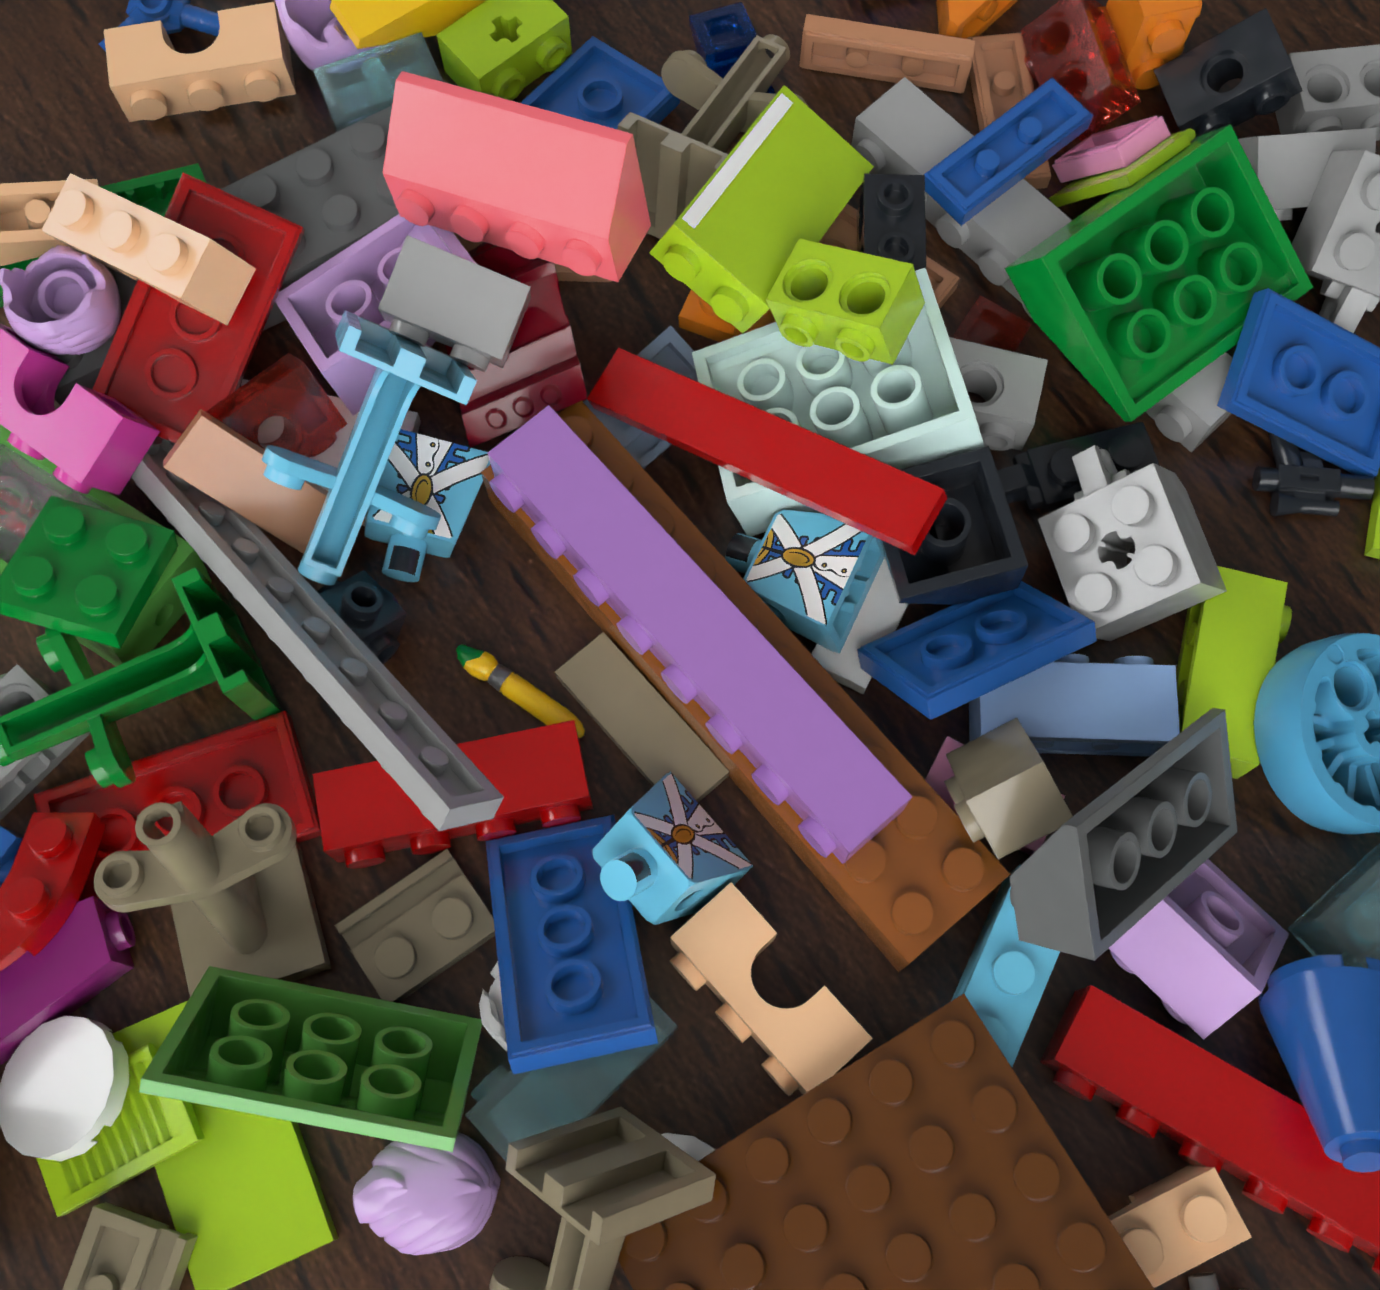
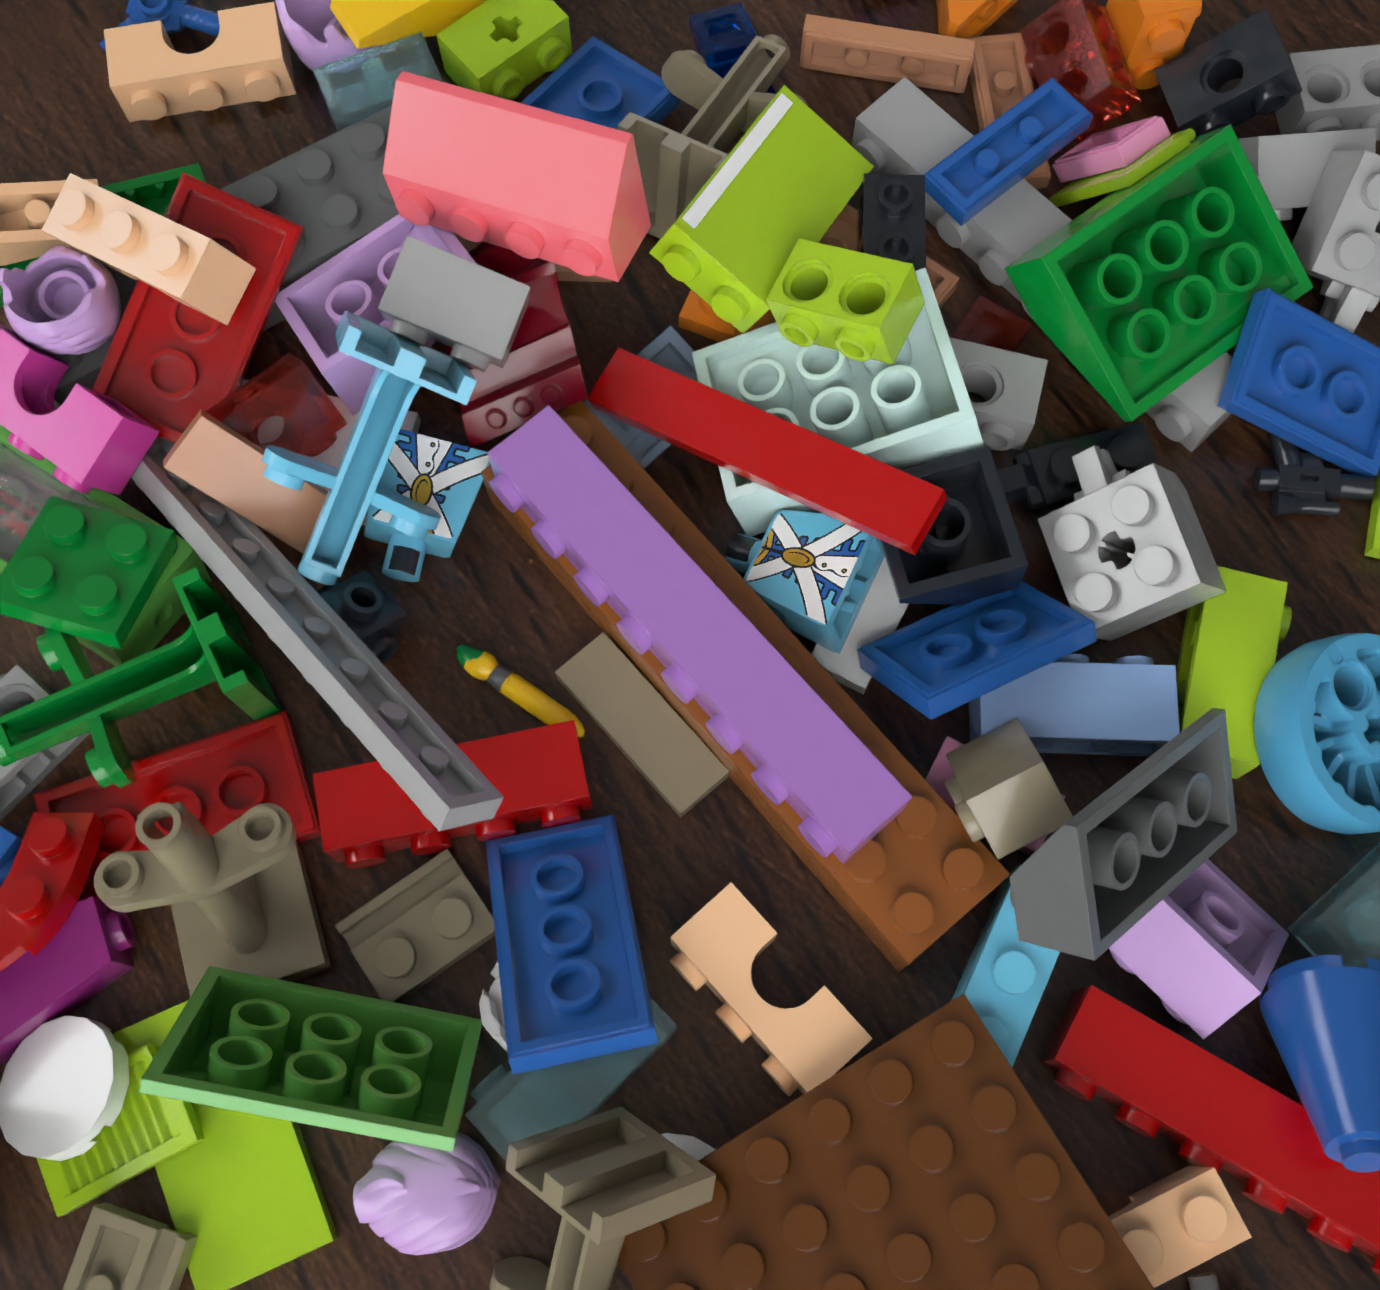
(667, 855): medium azure torso -> none

